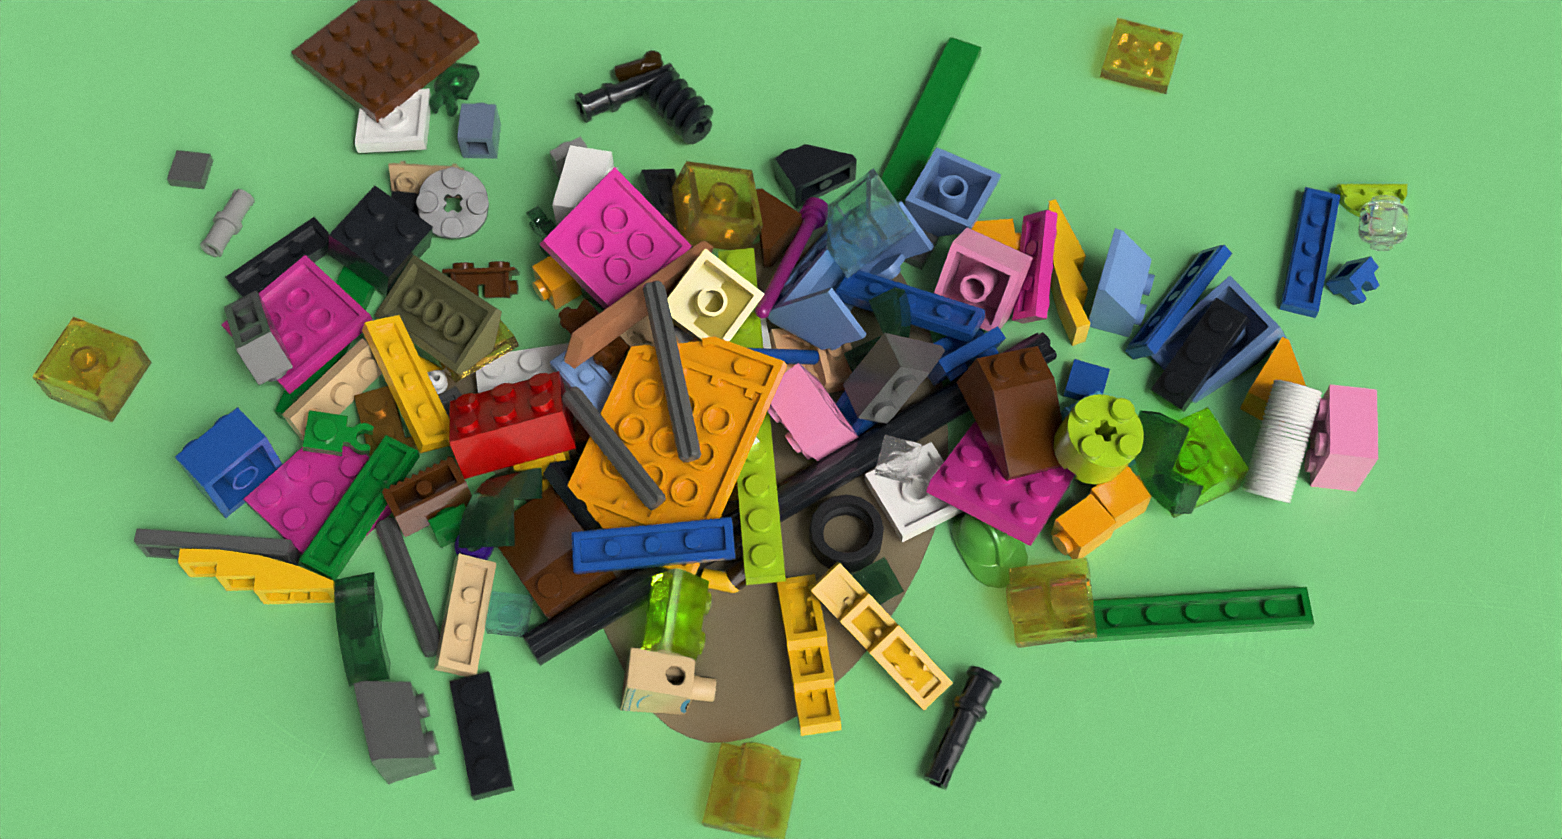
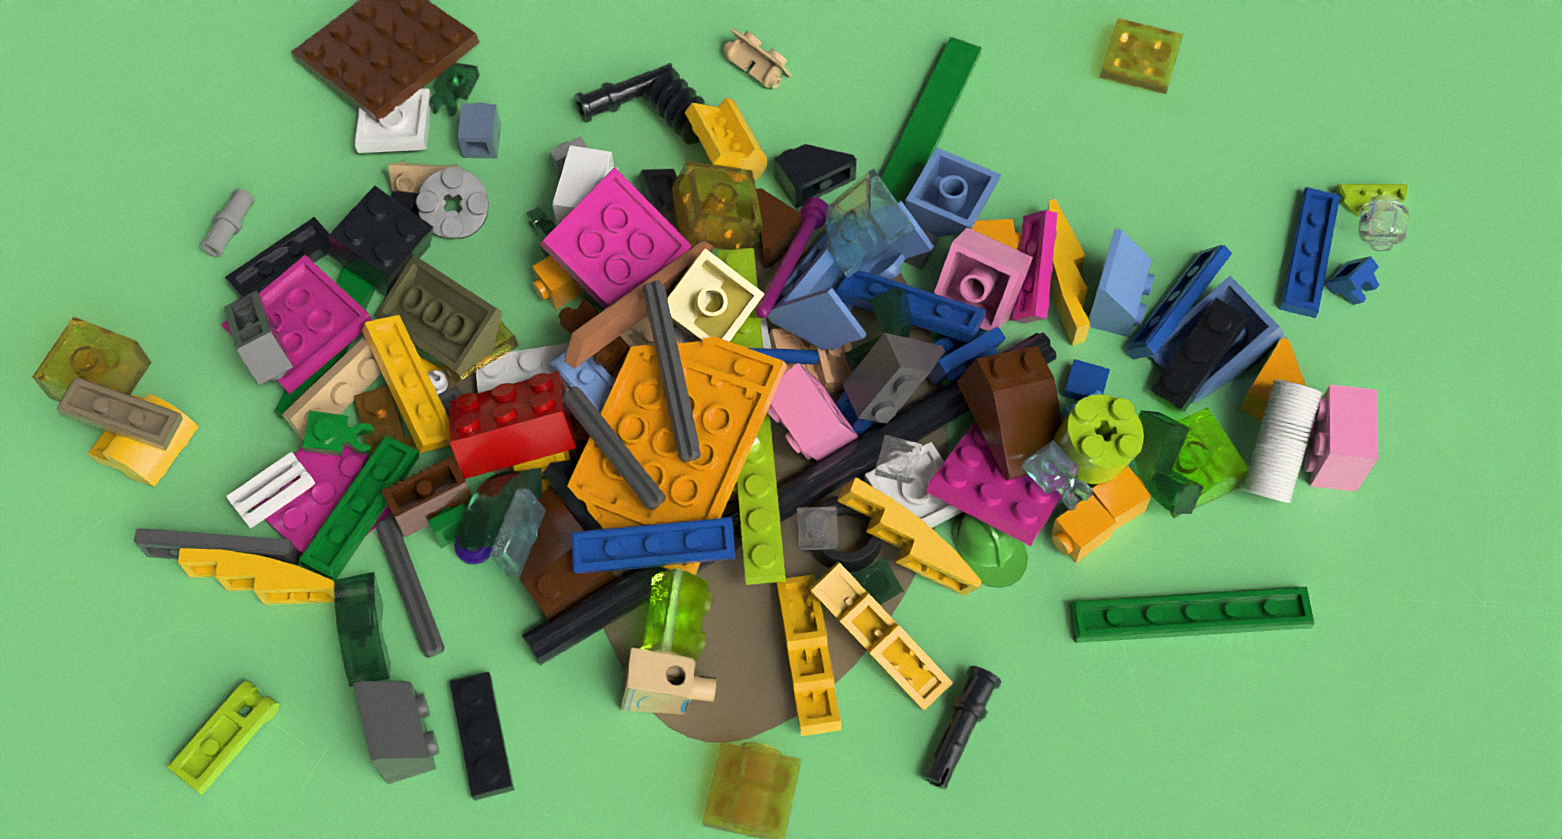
(120, 413): none -> dark tan tile
(138, 459): none -> yellow brick
(190, 169): dark grey tile -> none
(223, 737): none -> lime plate
(229, 461): blue brick -> none
(267, 485): none -> white tile
(465, 616): tan plate -> none
(496, 278): reddish brown hinge -> none
(509, 614): clear light blue plate -> none
(518, 532): none -> clear light blue plate
(650, 61): dark brown arm -> none
(727, 136): none -> yellow brick
(730, 580): arm -> none
(767, 65): none -> tan hinge
(817, 528): none -> clear plate
(919, 544): none -> yellow slope
(1051, 603): clear yellow plate -> none
(1056, 471): none -> clear light blue plate

